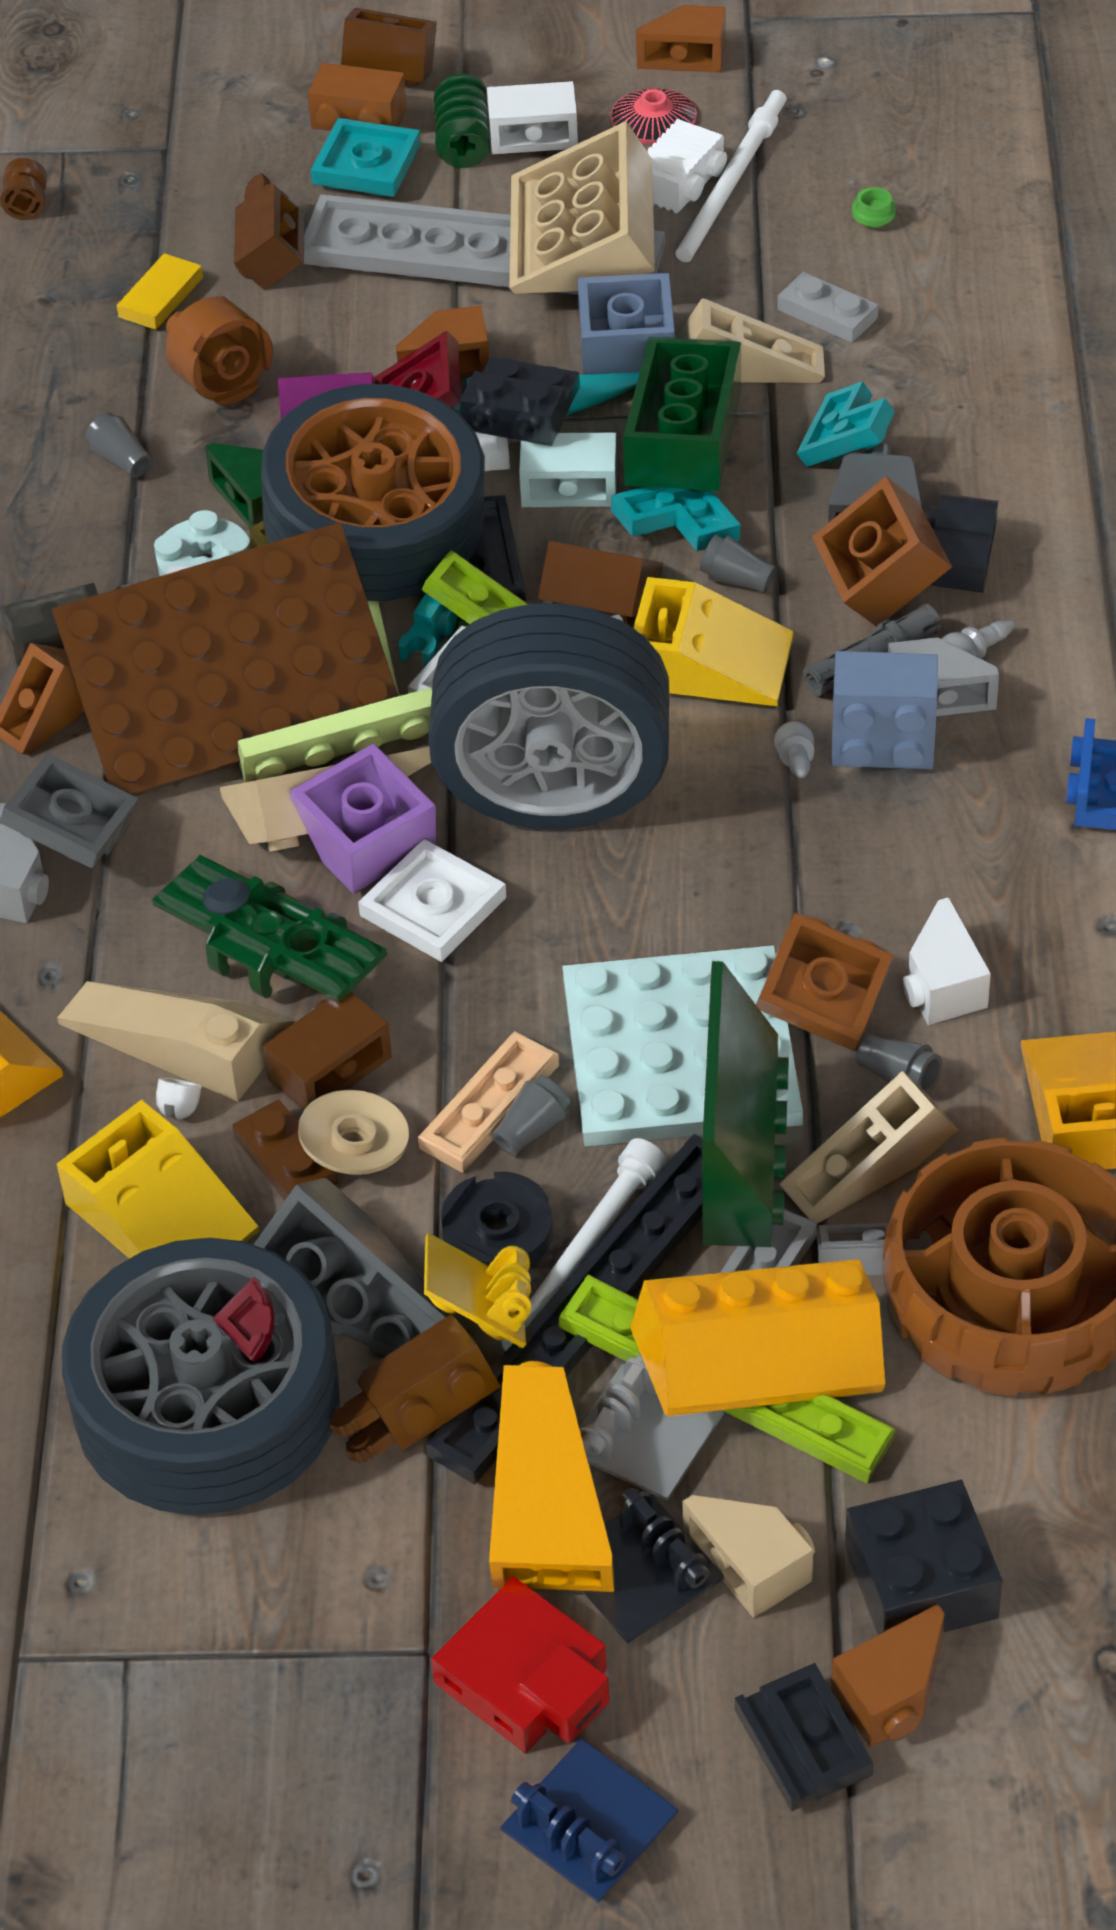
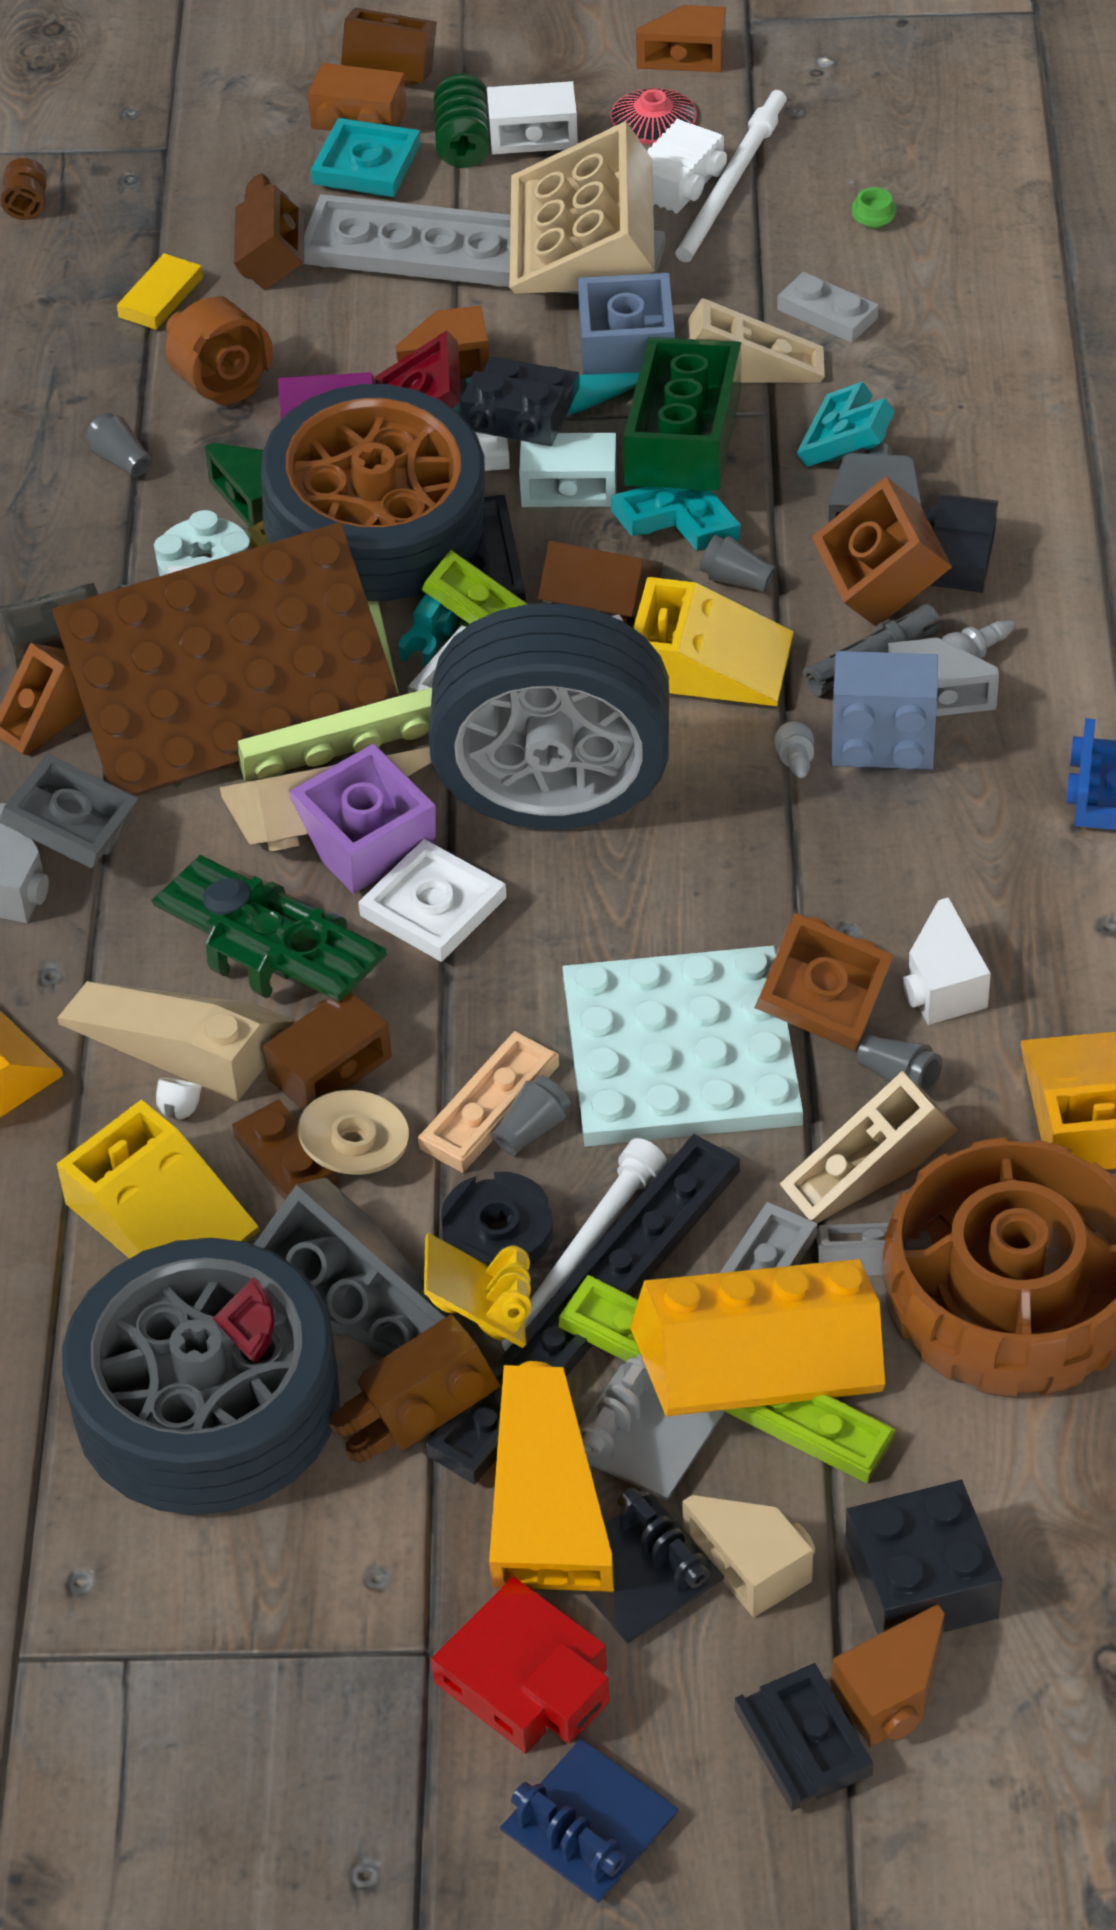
(741, 1119): dark green slope -> none

